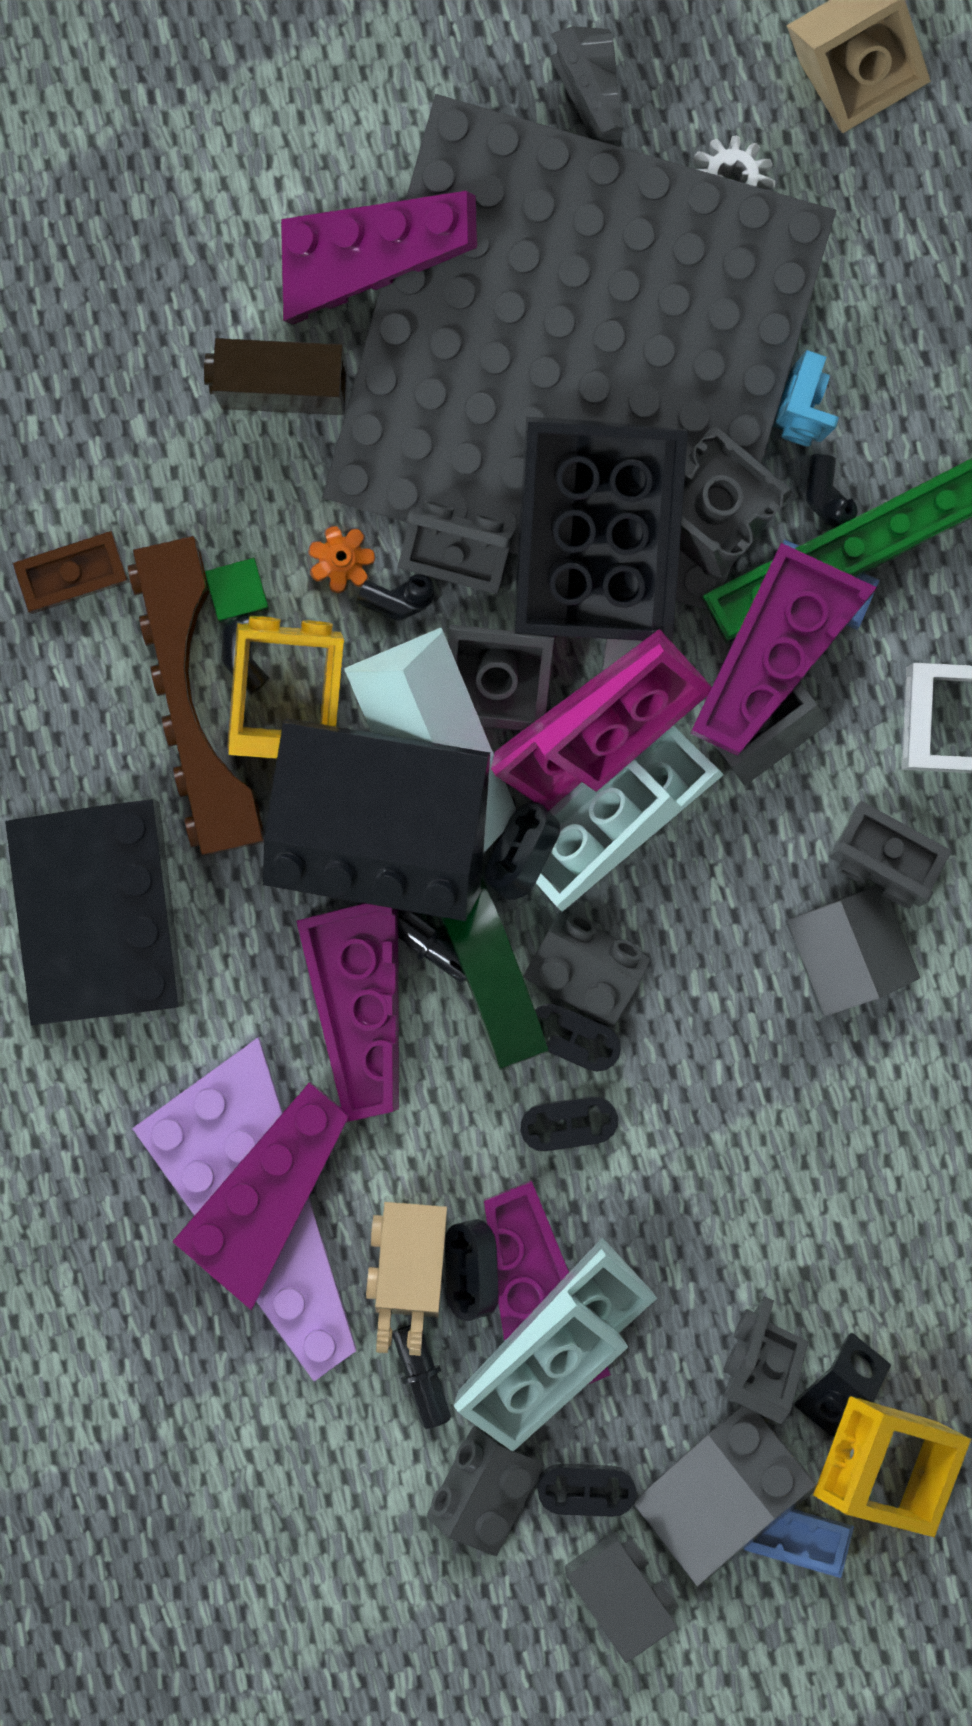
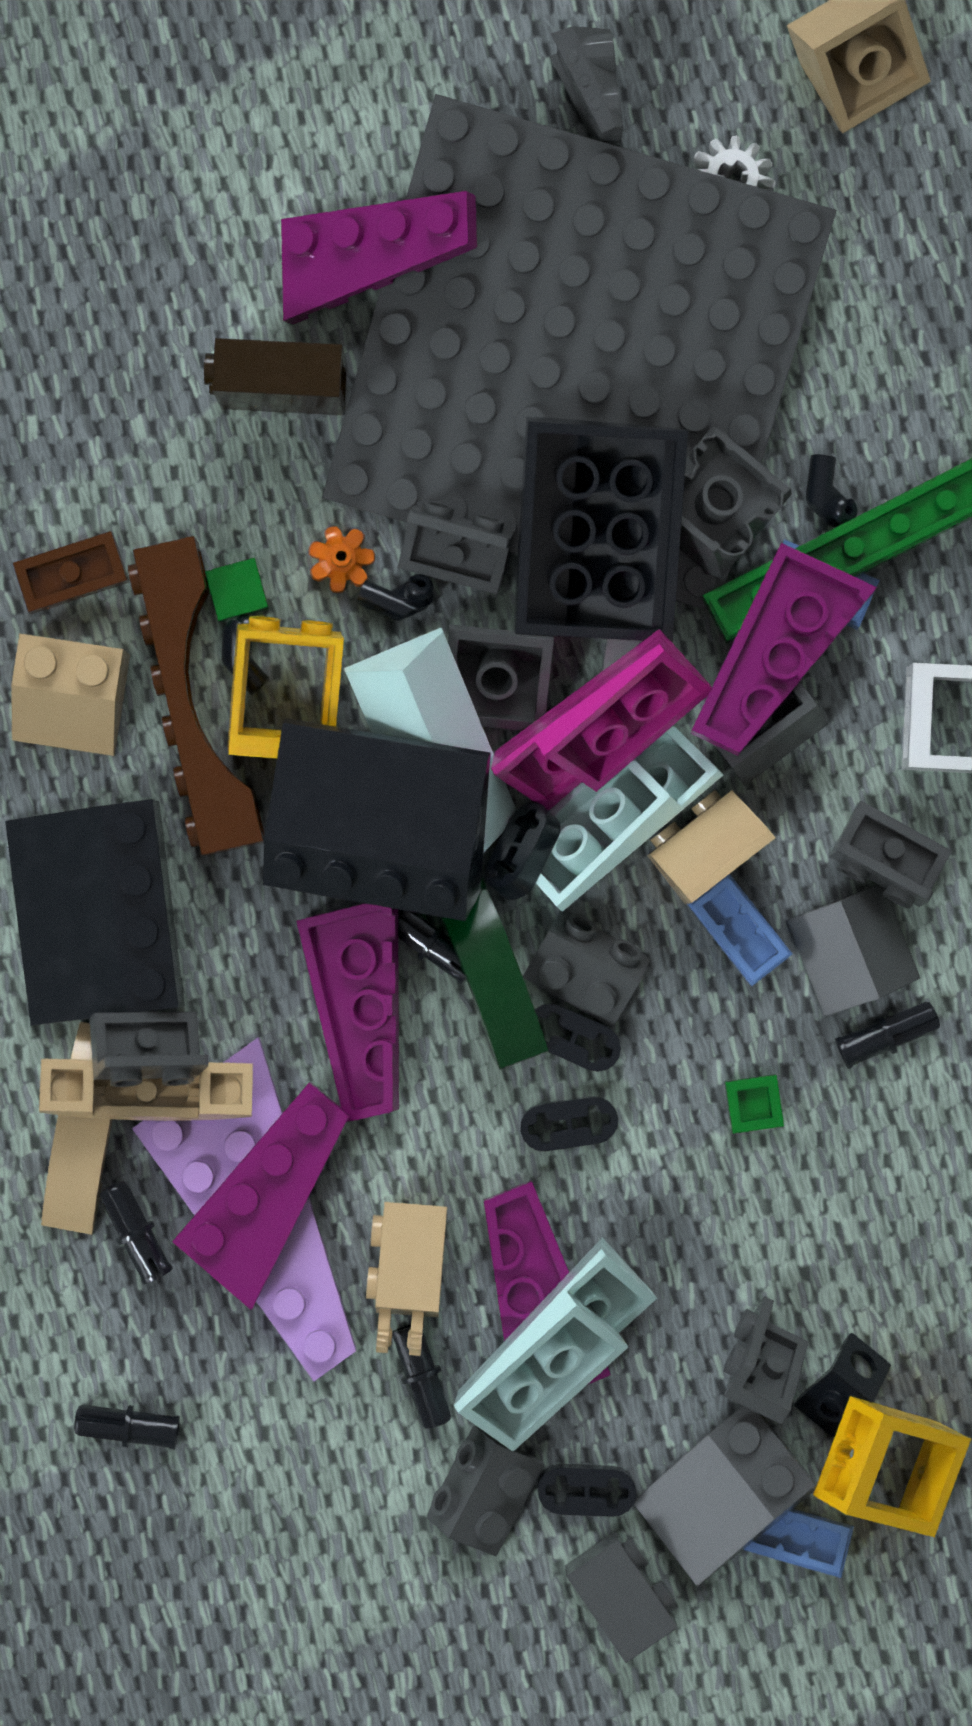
(68, 694): none -> tan slope
(76, 1162): none -> tan slope
(127, 1426): none -> black axle
(134, 1231): none -> black axle
(146, 1047): none -> dark grey bracket
(215, 1094): none -> tan slope
(471, 1269): black beam -> none
(709, 845): none -> tan slope
(740, 930): none -> medium blue plate
(754, 1103): none -> green tile
(796, 408): medium azure bracket -> none
(888, 1034): none -> black axle

